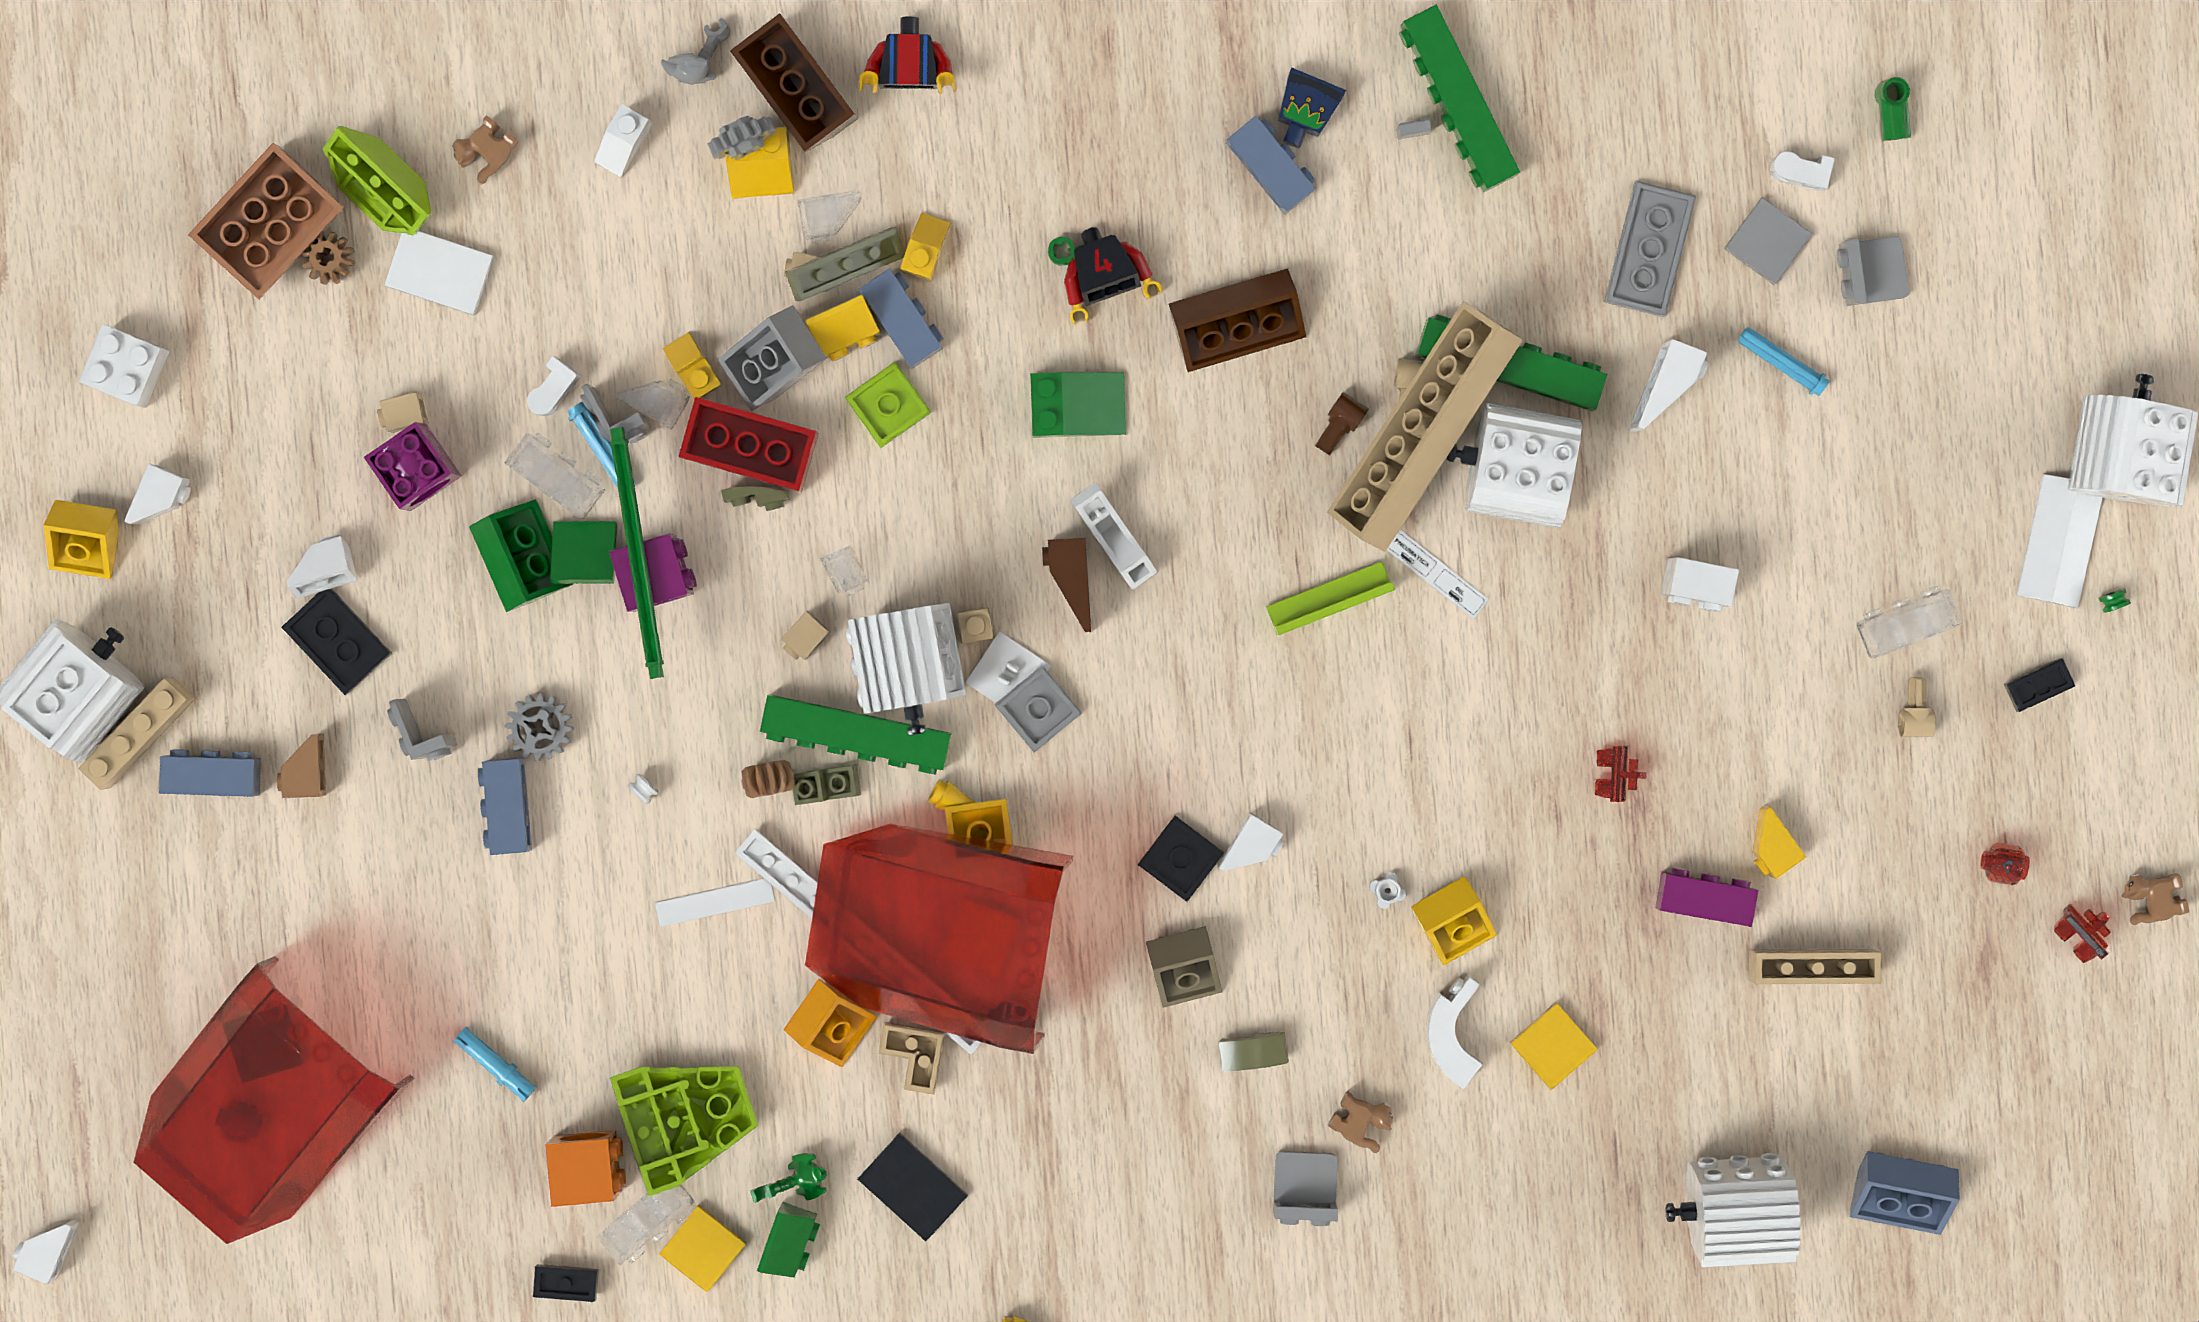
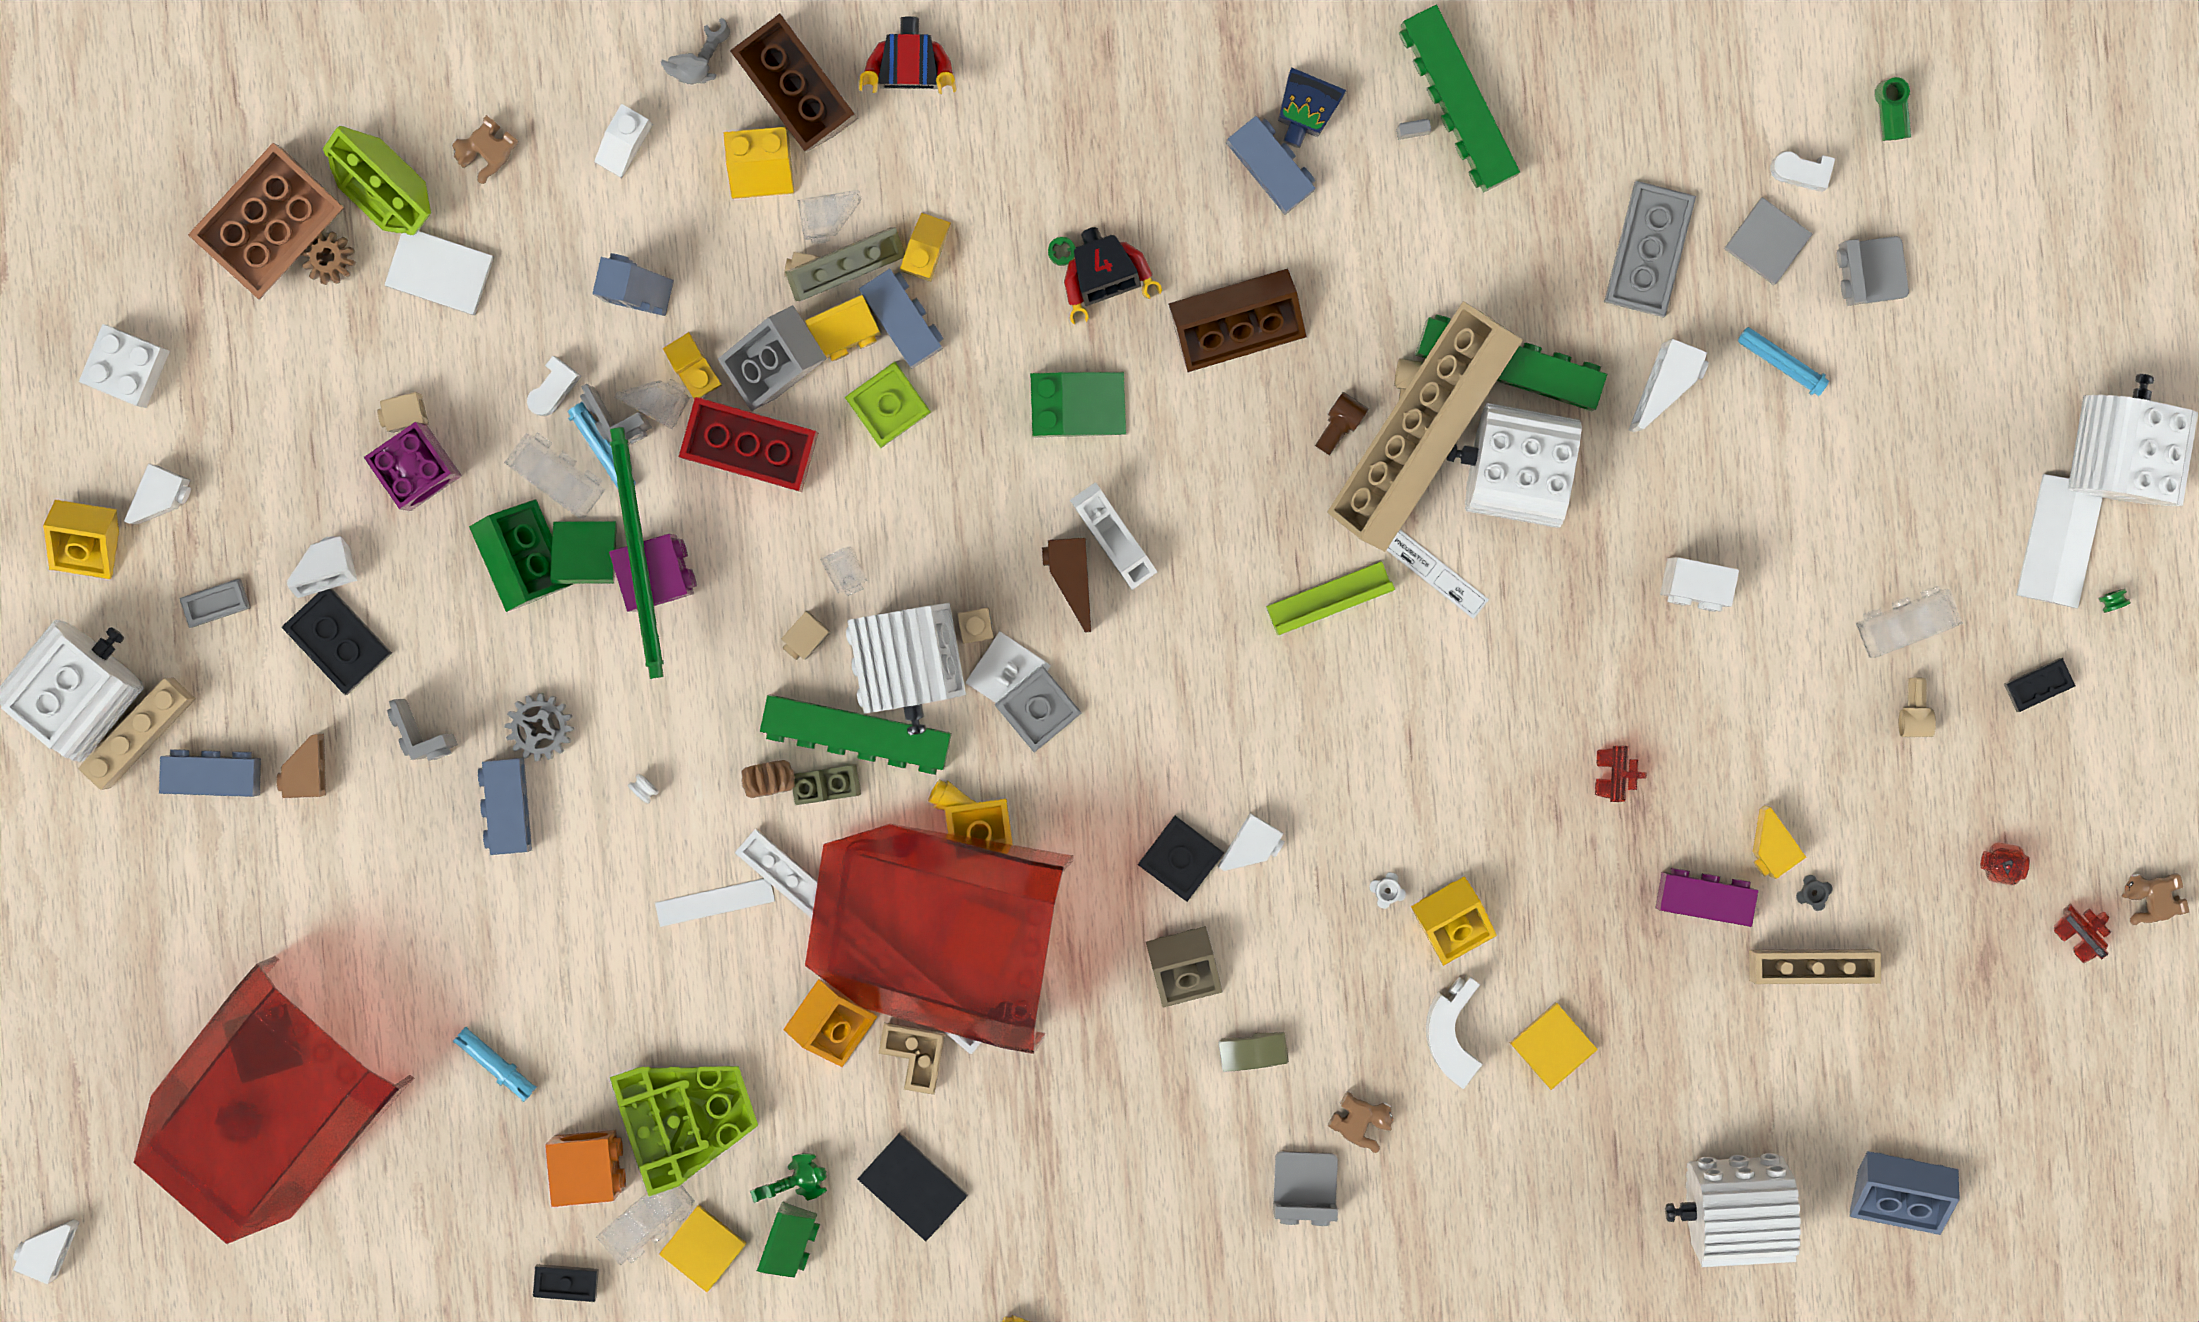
(214, 603): none -> light grey tile
(630, 286): none -> sand blue wedge
(741, 137): light grey gear -> none
(764, 496): olive slope -> none
(1817, 901): none -> dark grey plate

